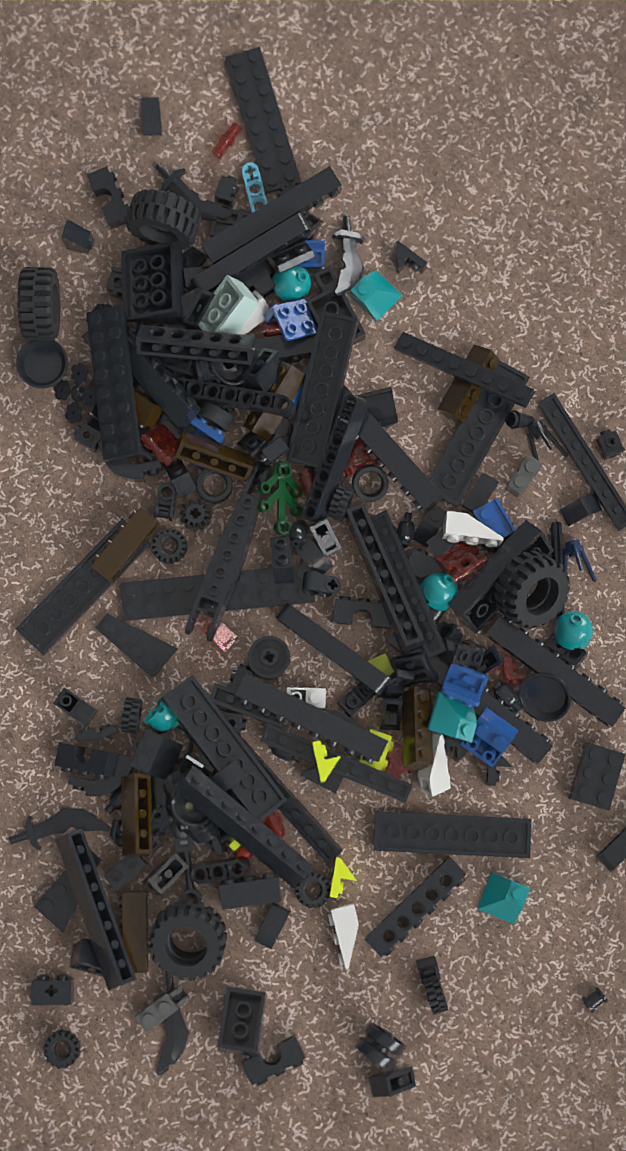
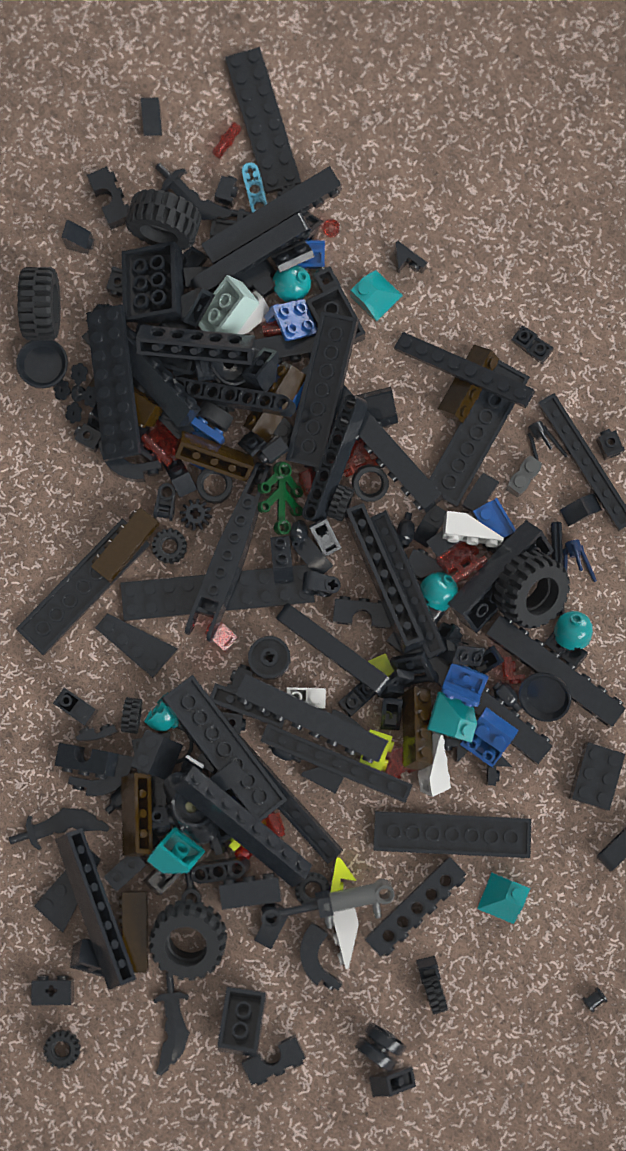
(116, 833): black arm -> none
(161, 1009): dark grey hinge -> none
(176, 853): none -> teal slope
(309, 950): none -> black arch
(324, 766): neon yellow slope -> none
(327, 223): none -> clear red bush
(332, 902): none -> piece
(353, 267): sword -> none
(518, 420): black cone -> none
(532, 345): none -> black slope

